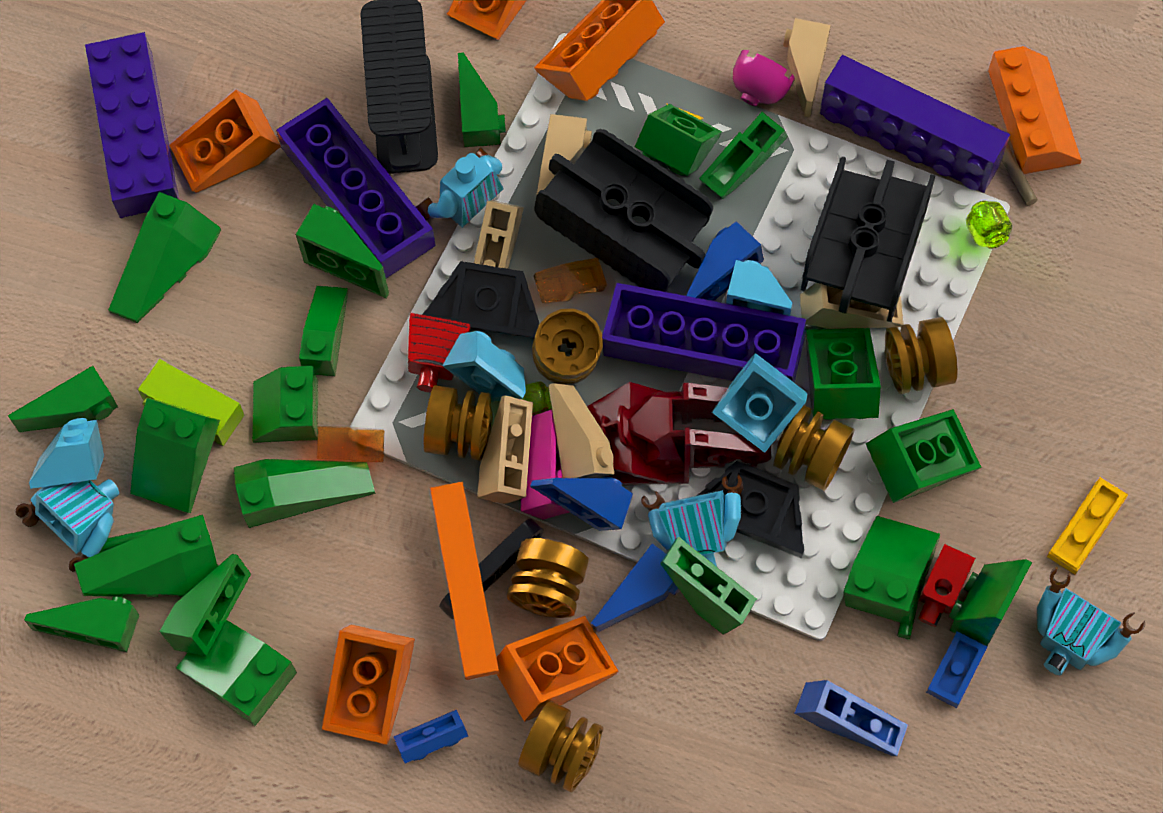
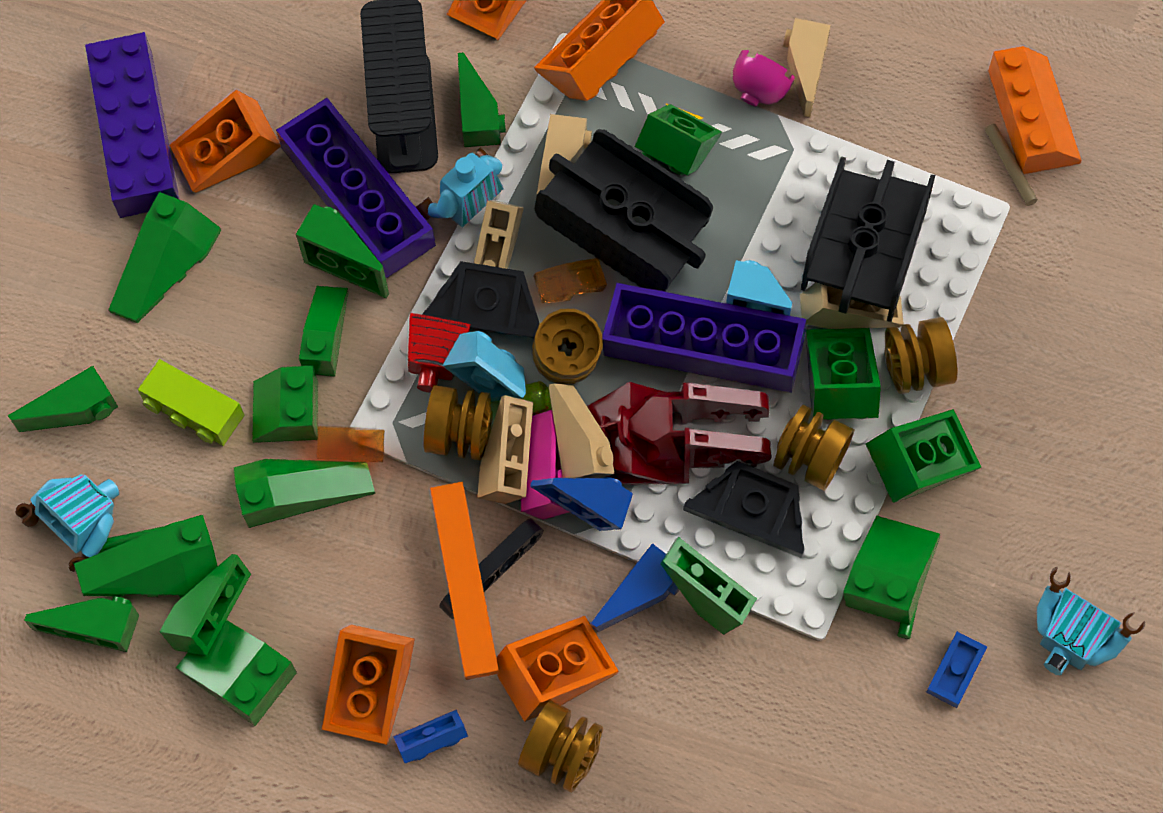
(71, 456): medium azure slope -> none
(171, 454): green slope -> none
(548, 578): pearl gold wheel -> none
(701, 520): medium azure torso -> none
(718, 265): blue slope -> none
(744, 155): green slope -> none
(760, 403): medium azure slope -> none
(850, 717): blue slope -> none
(913, 124): dark purple brick -> none
(949, 573): red torso -> none
(988, 599): green slope -> none
(989, 224): clear neon green head -> none
(1087, 525): yellow tile -> none

